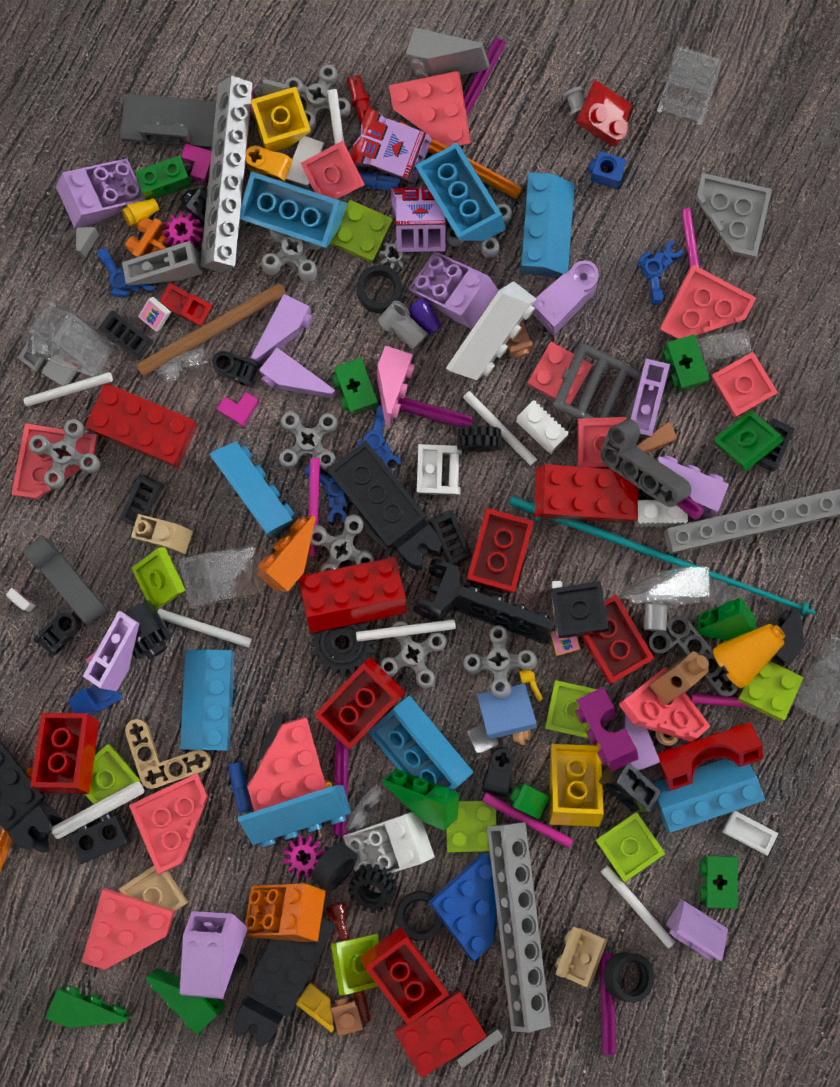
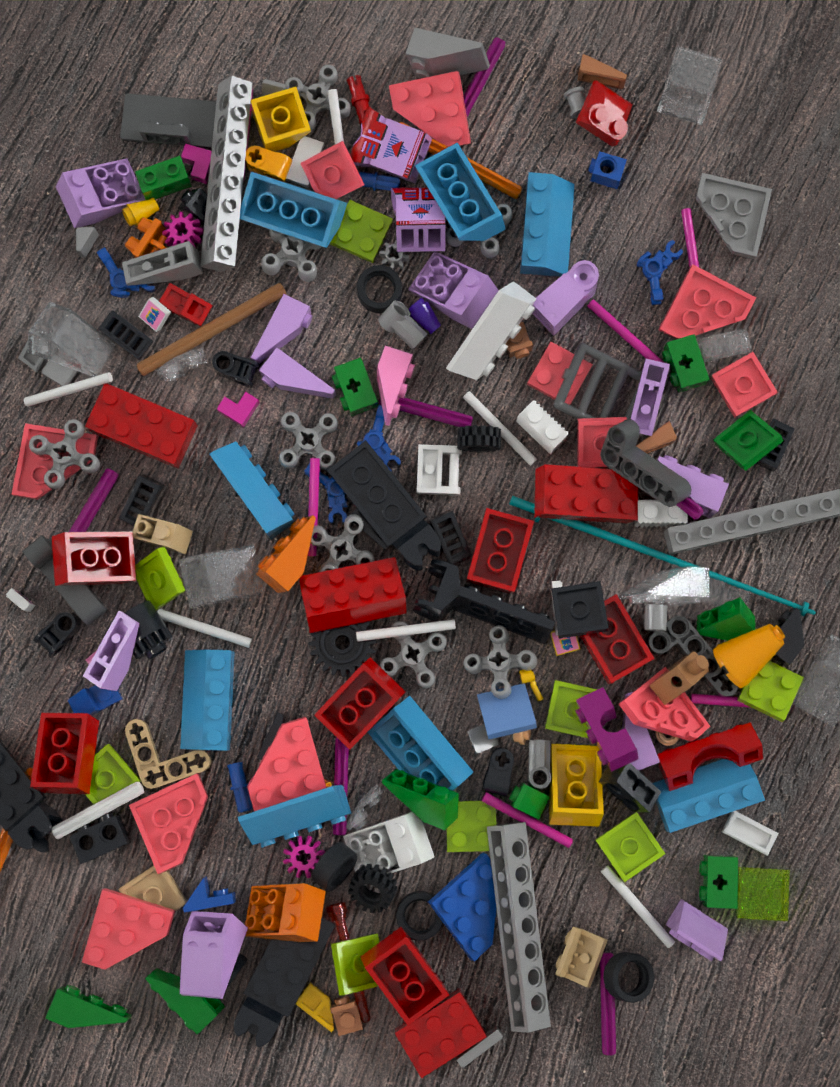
(93, 558): none -> red brick
(94, 501): none -> magenta axle
(202, 900): none -> blue slope
(539, 761): none -> light grey piece
(593, 70): none -> nougat slope
(622, 331): none -> dark pink bar
(763, 893): none -> clear neon green plate

